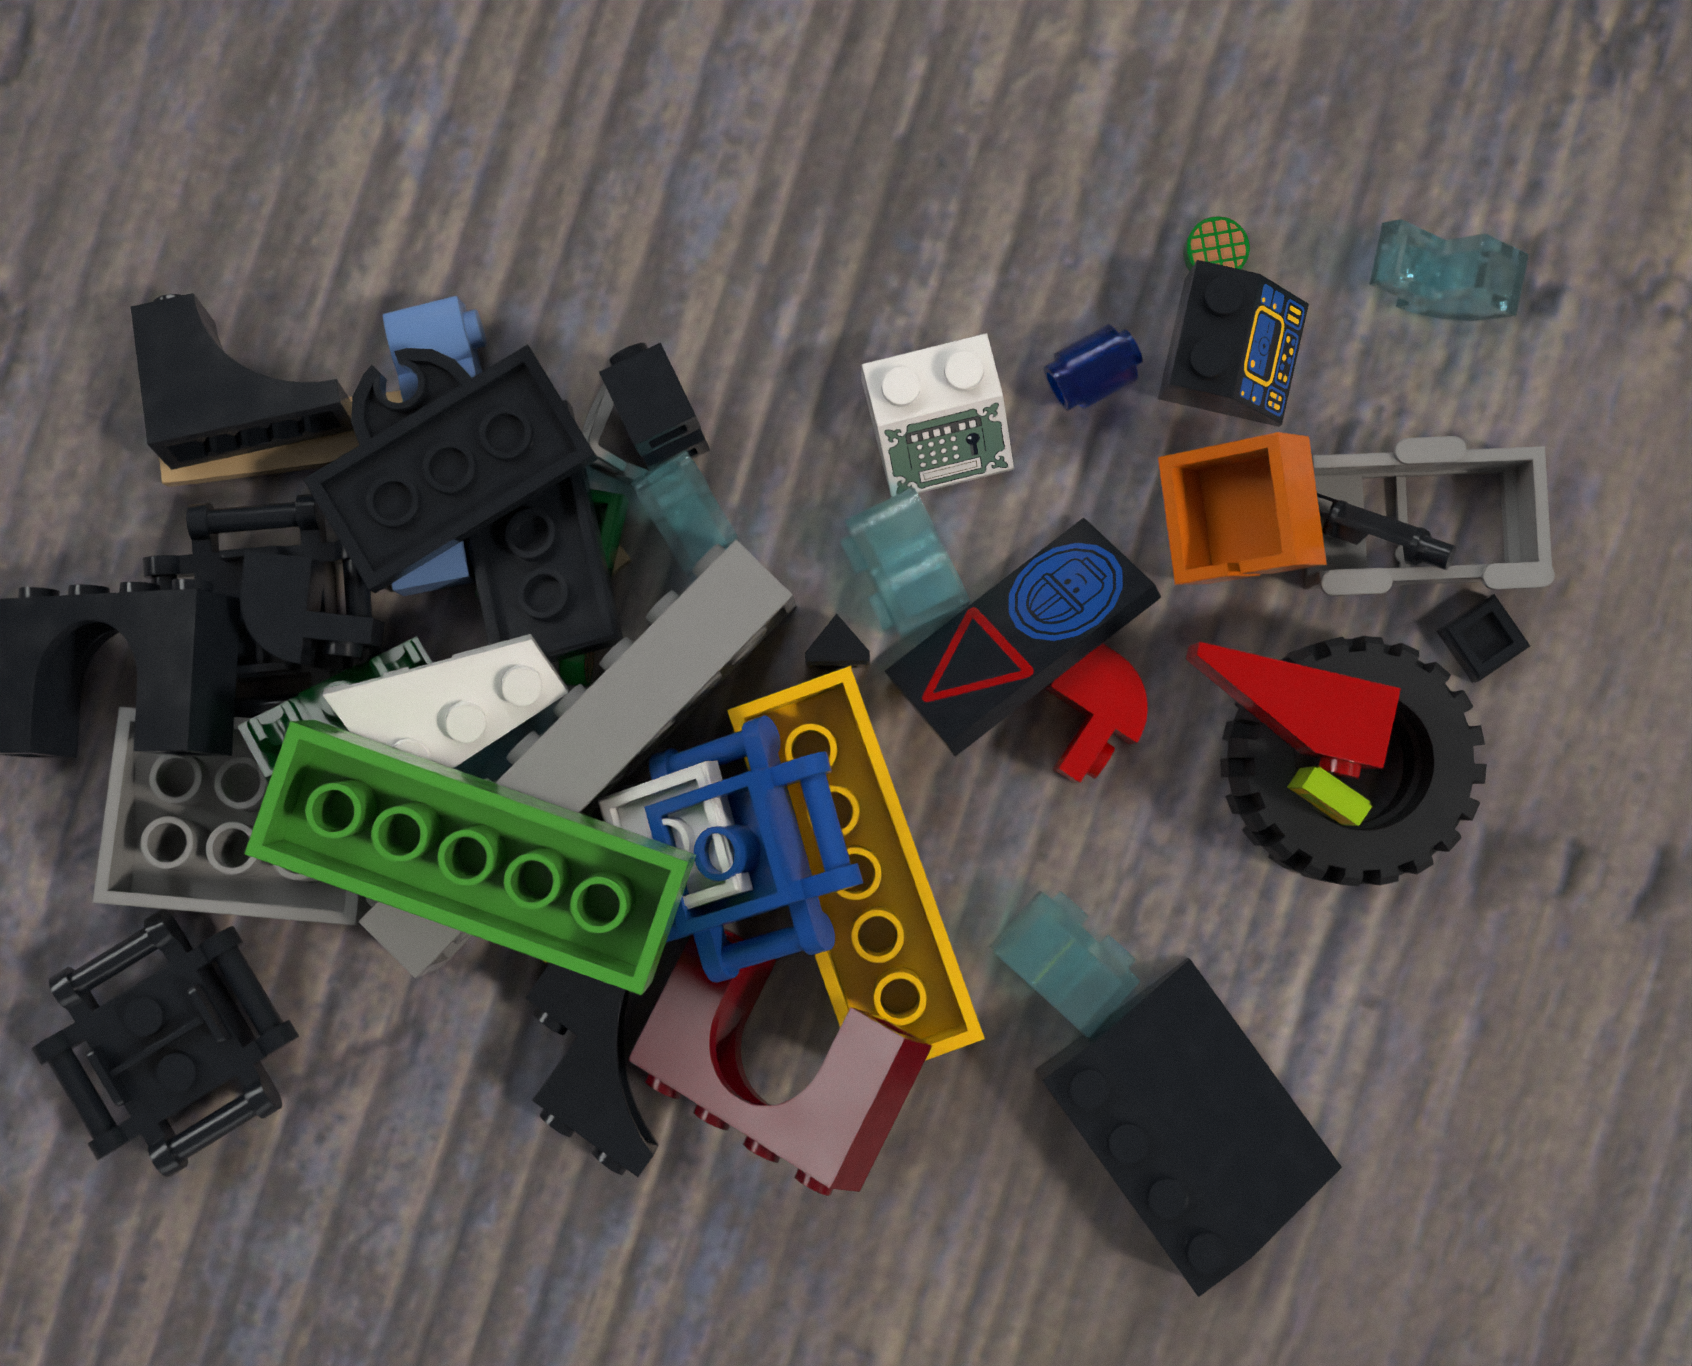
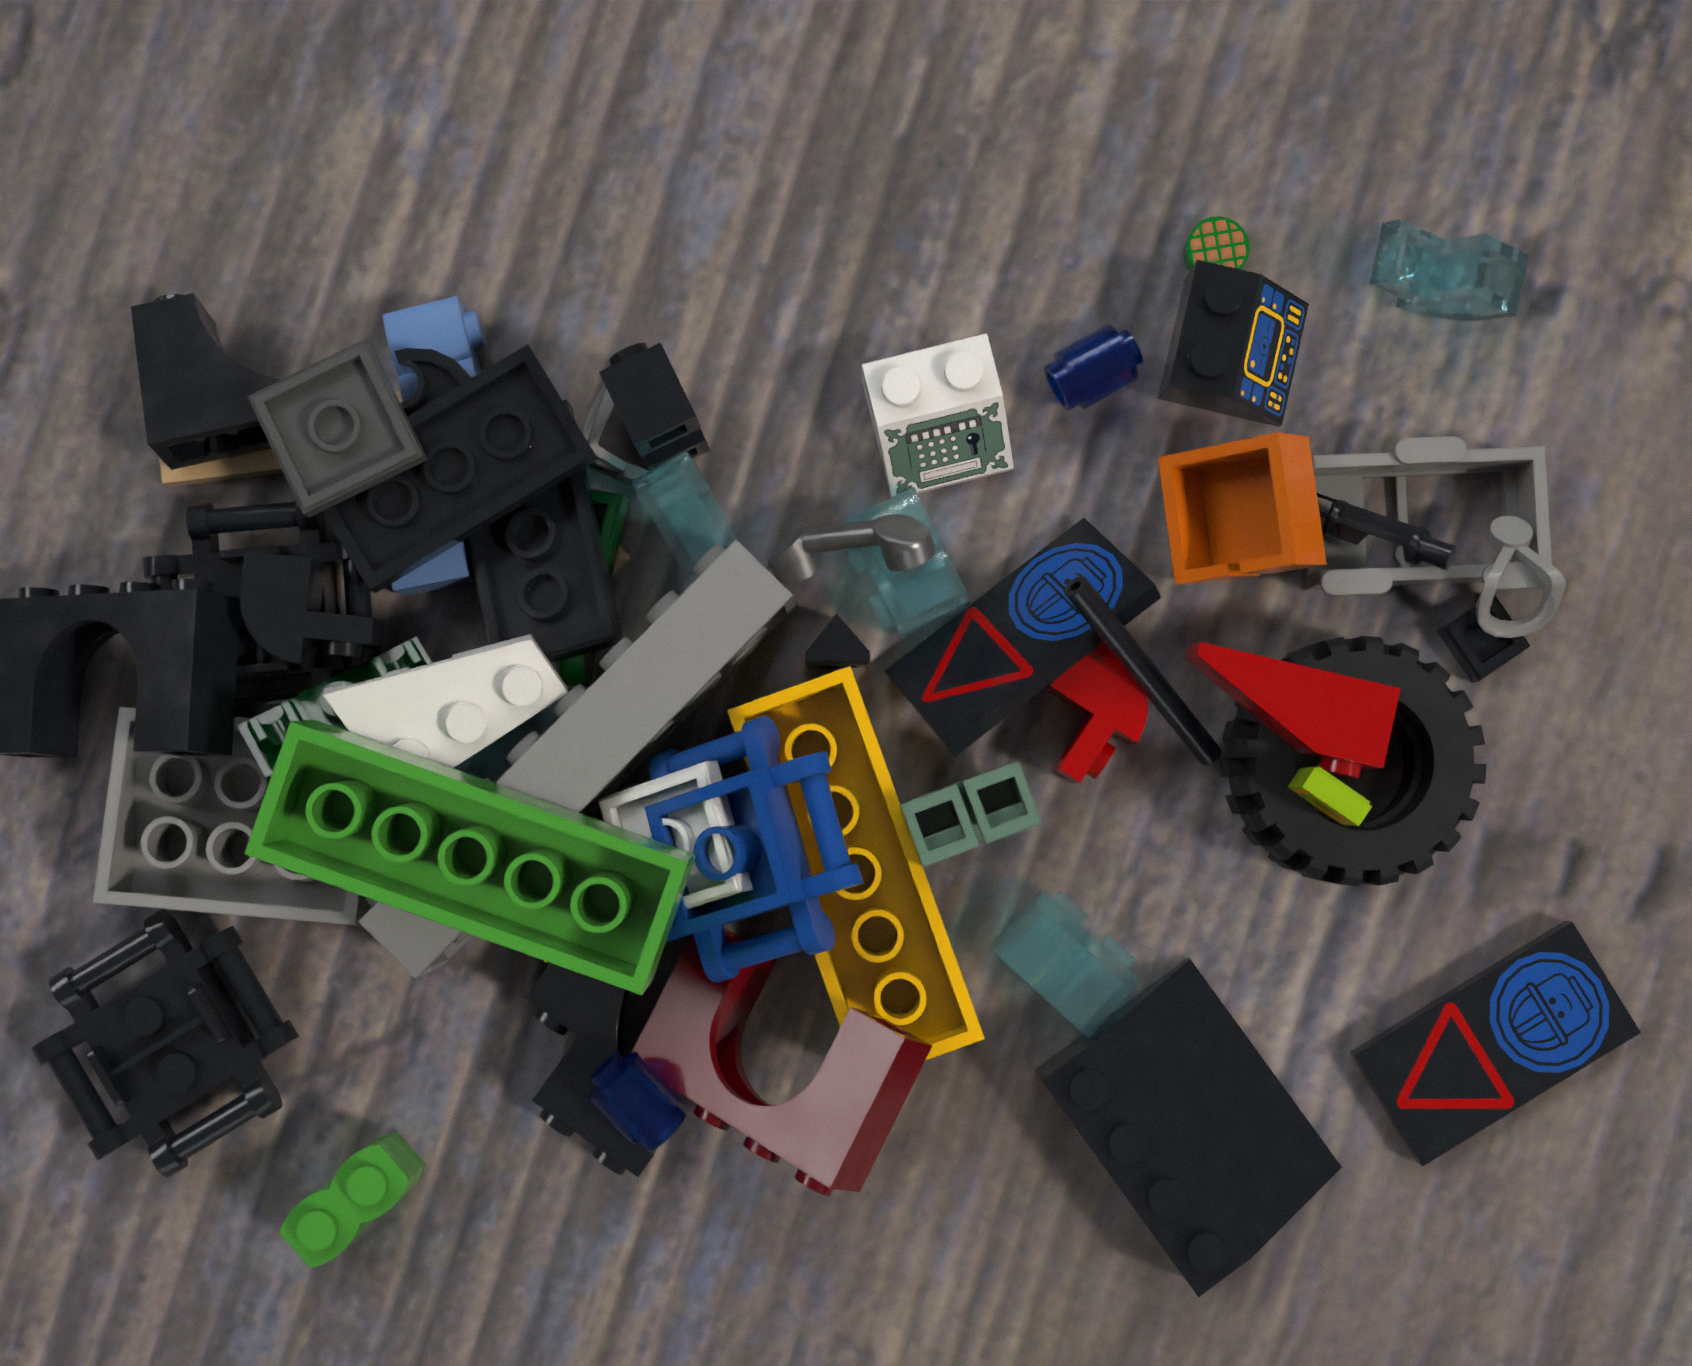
(337, 428): none -> dark grey tile
(357, 1194): none -> bright green brick
(636, 1100): none -> clear blue brick
(902, 540): none -> flat silver bar
(970, 812): none -> sand green hips
(1142, 669): none -> black piece
(1495, 1042): none -> black tile
(1513, 537): none -> light grey piece

